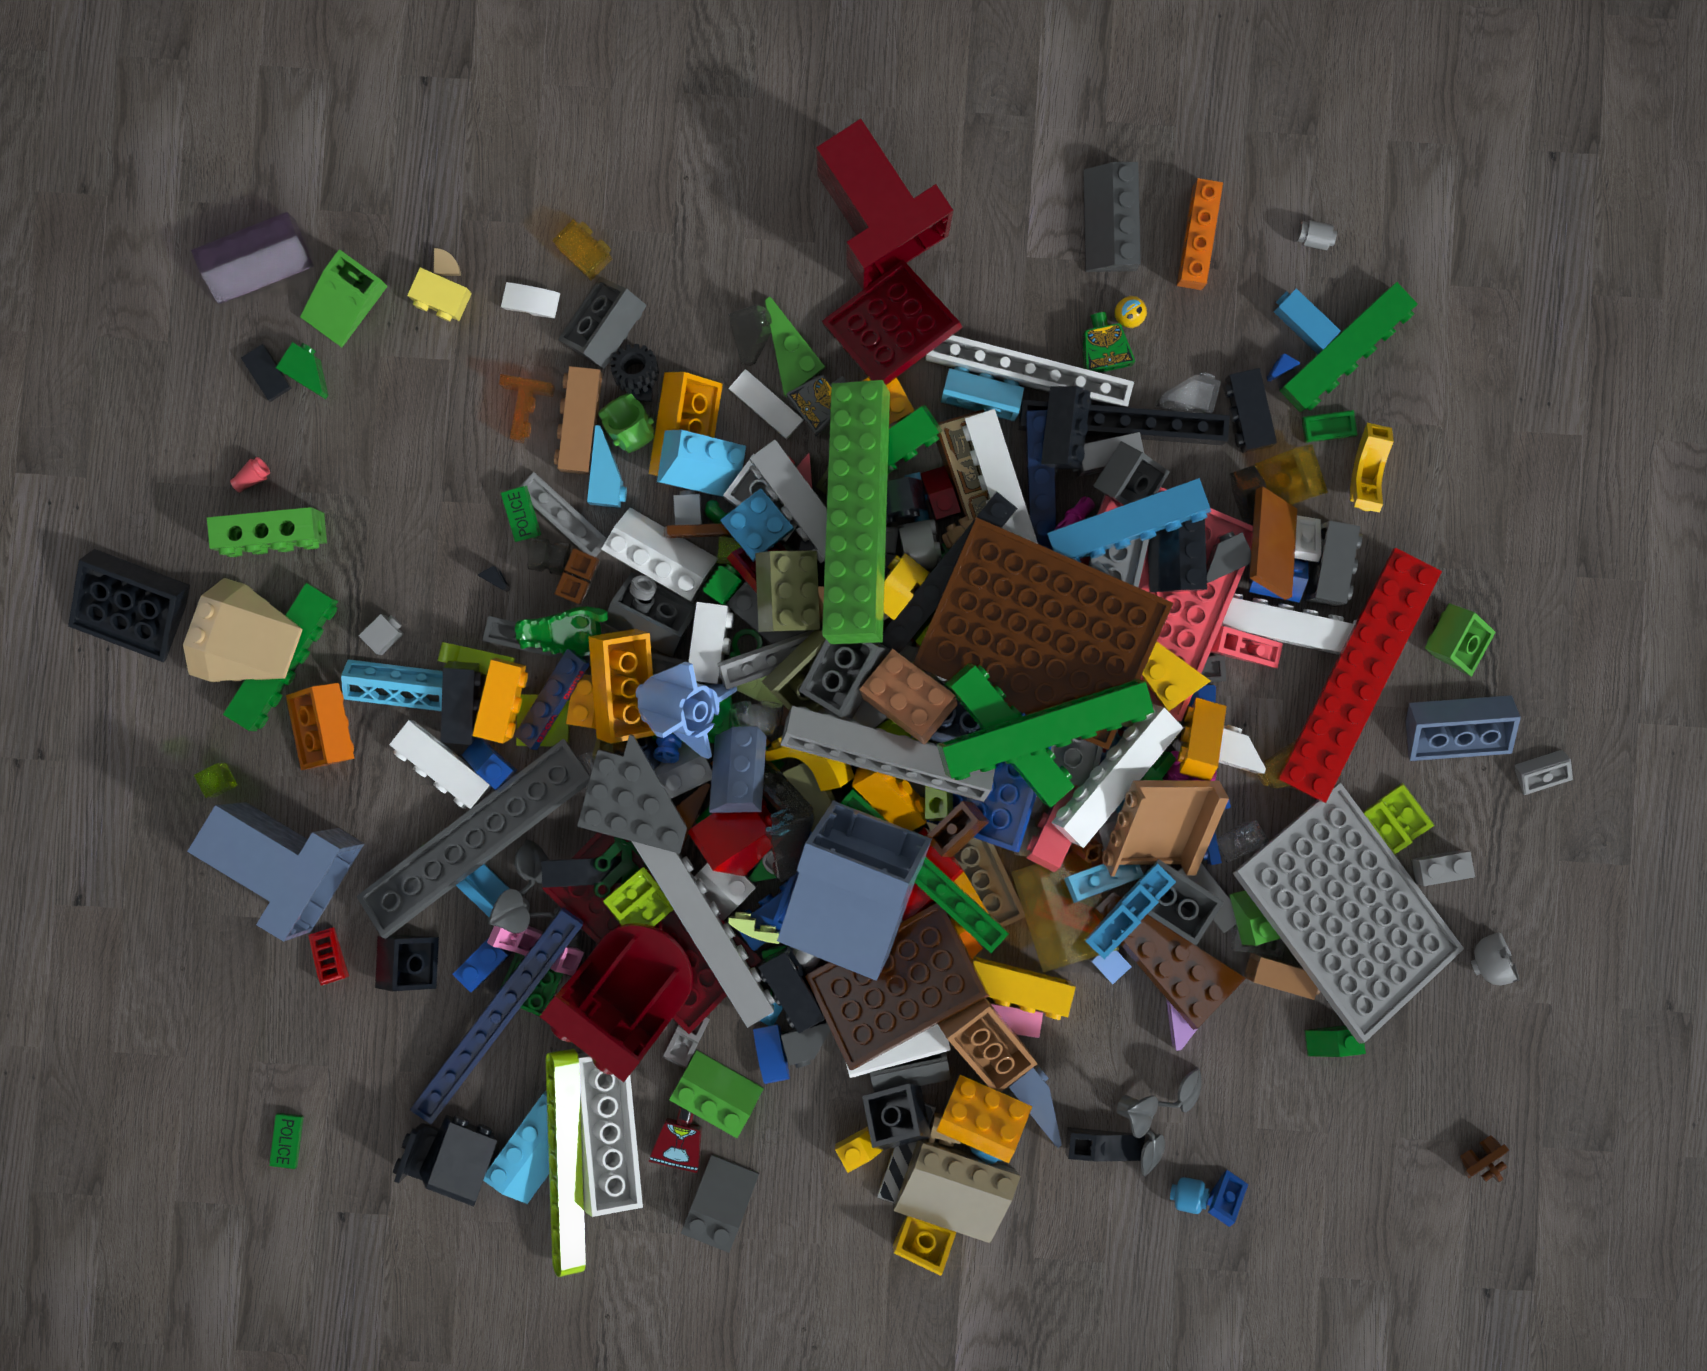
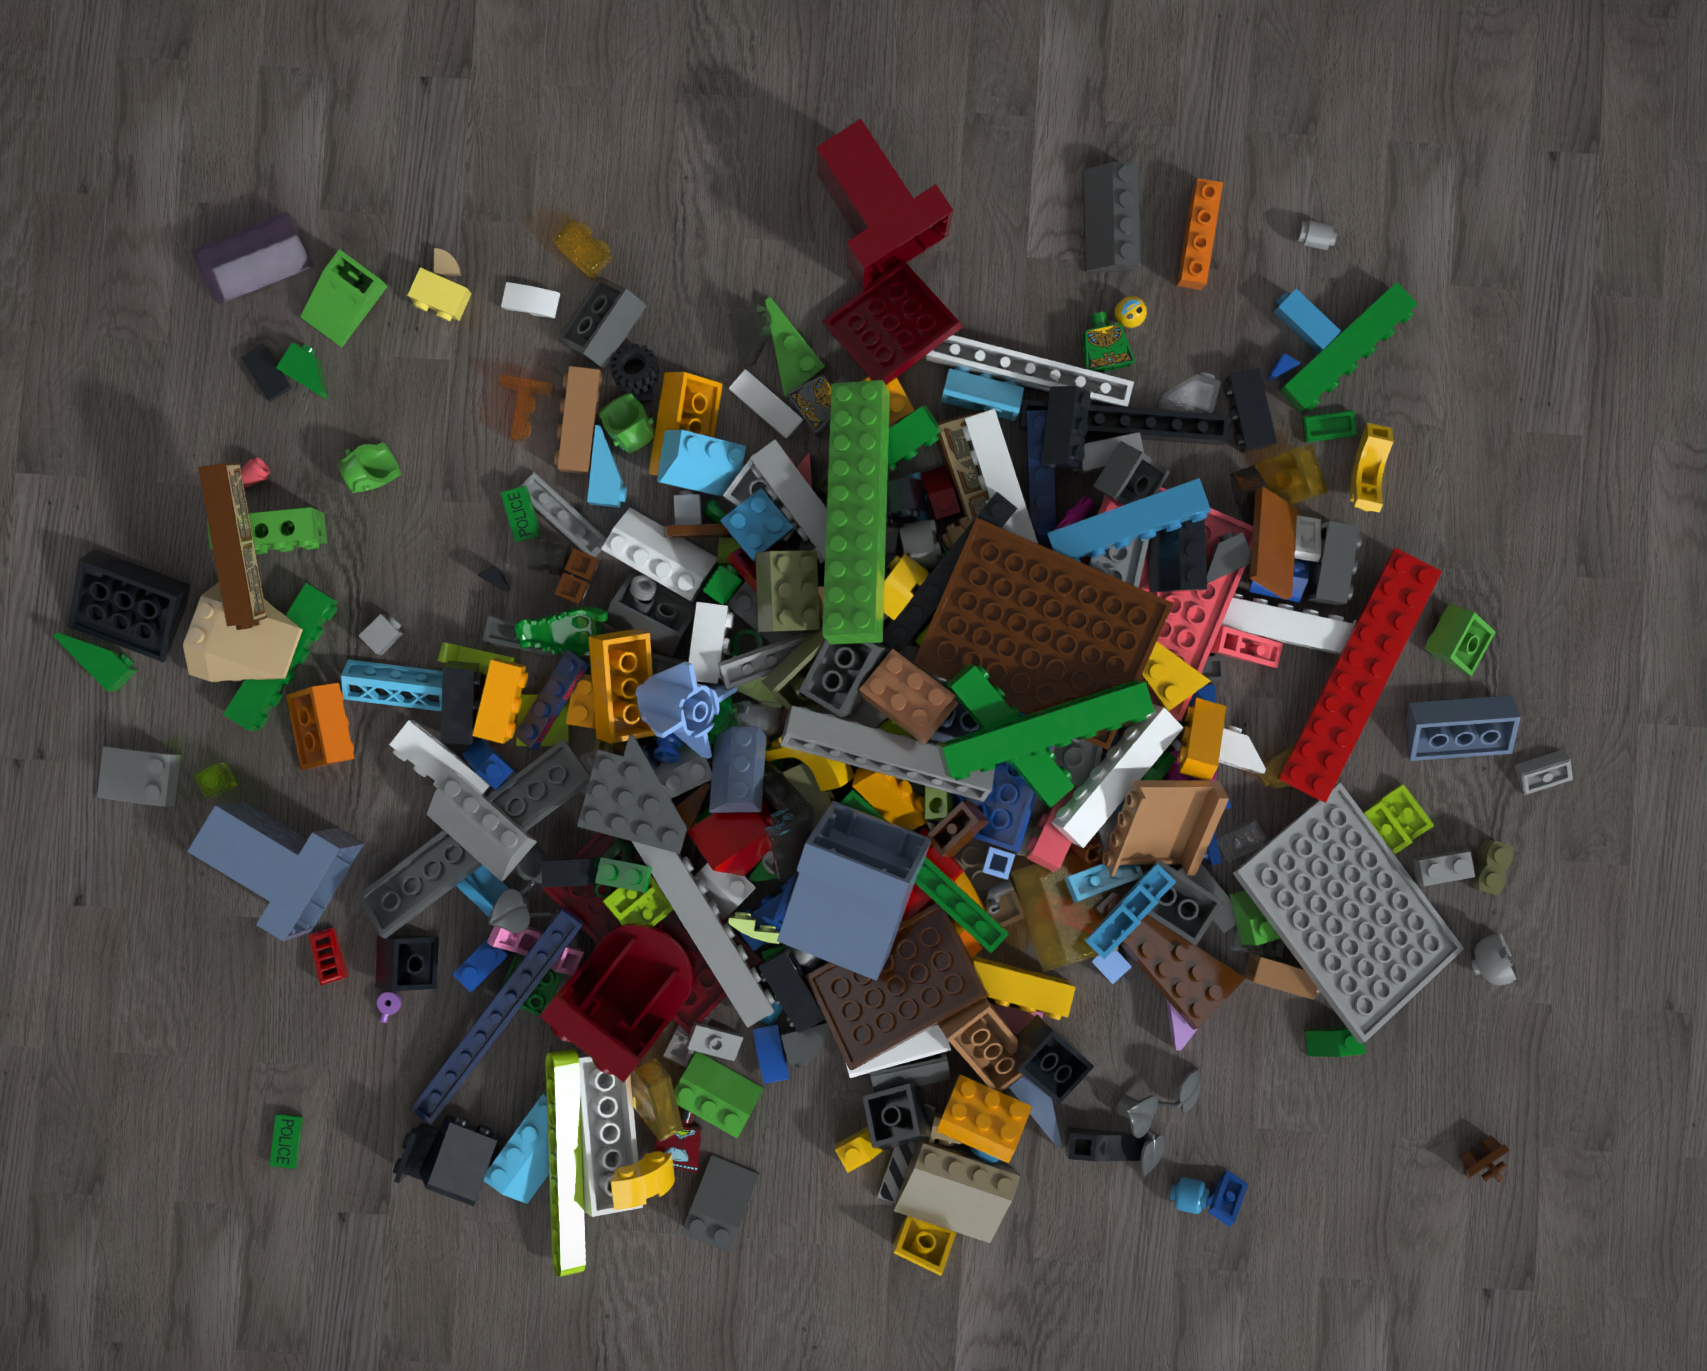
(106, 665): none -> green slope
(139, 776): none -> light grey slope
(233, 544): none -> reddish brown brick
(368, 467): none -> bright green helmet
(385, 1008): none -> medium lavender piece
(479, 825): none -> light grey slope
(623, 875): none -> green plate
(642, 1180): none -> yellow brick
(655, 1099): none -> clear yellow slope
(714, 1041): none -> light grey plate
(994, 895): none -> dark grey arm
(997, 862): none -> light blue brick
(1050, 1060): none -> black slope
(1493, 860): none -> olive brick

